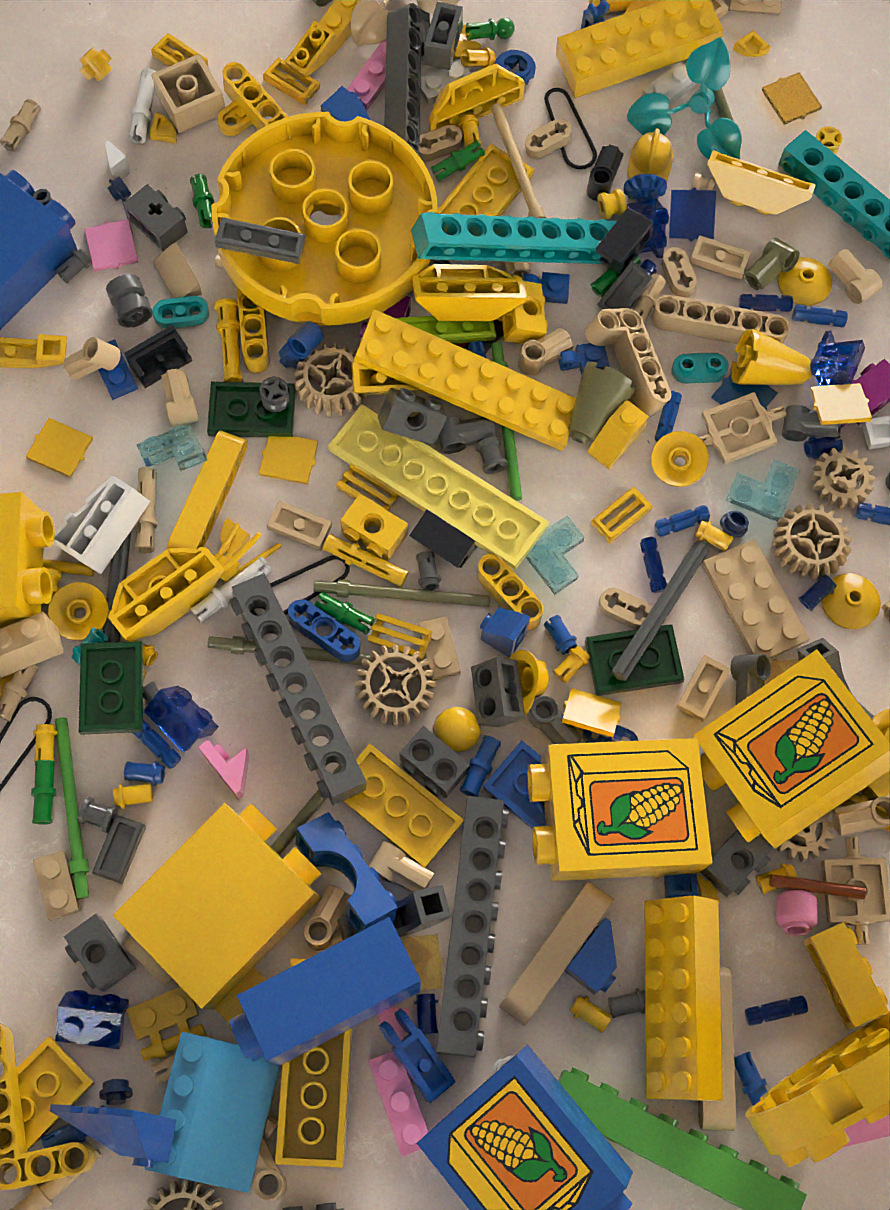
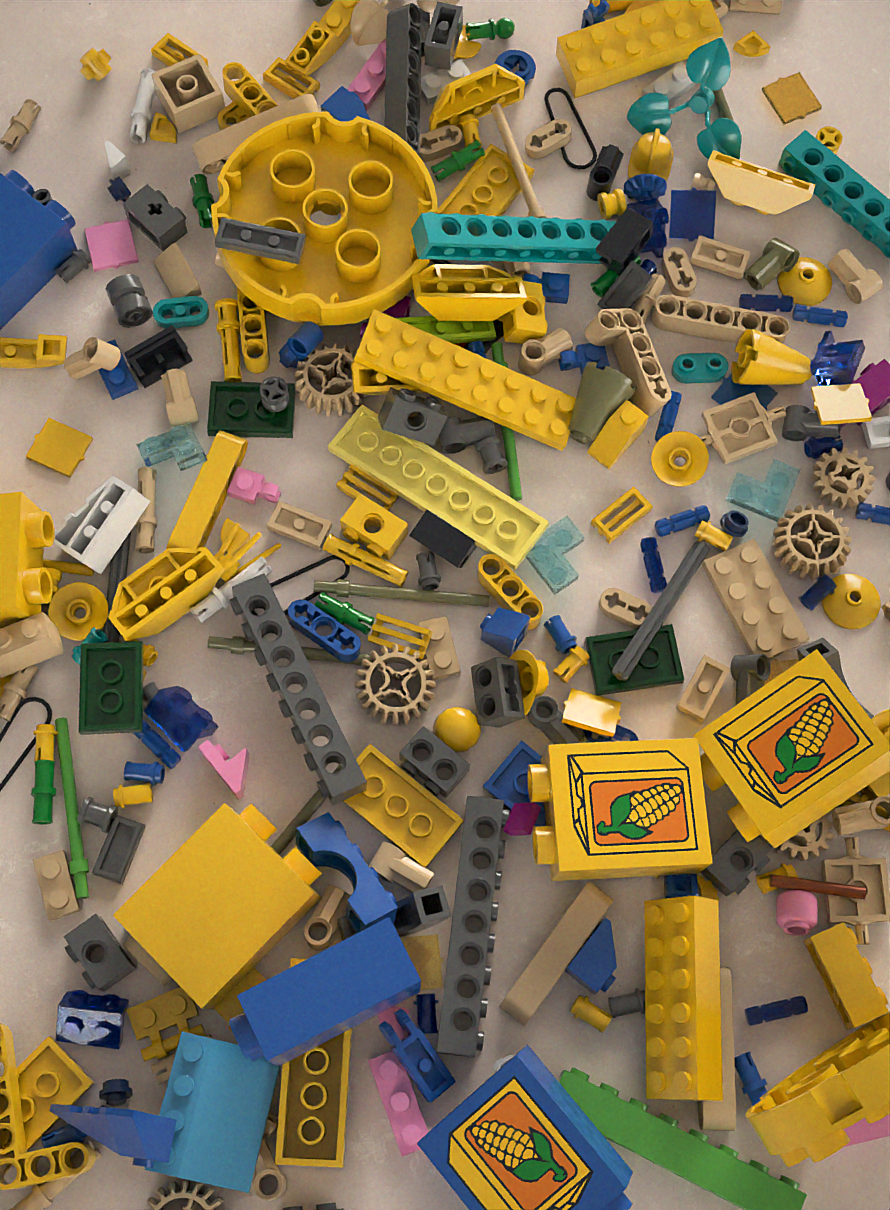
(216, 148): none -> tan beam
(250, 485): none -> bright pink plate
(289, 458): yellow piece -> none
(480, 766): blue pin -> none
(483, 57): yellow pin -> none
(522, 819): none -> magenta tile

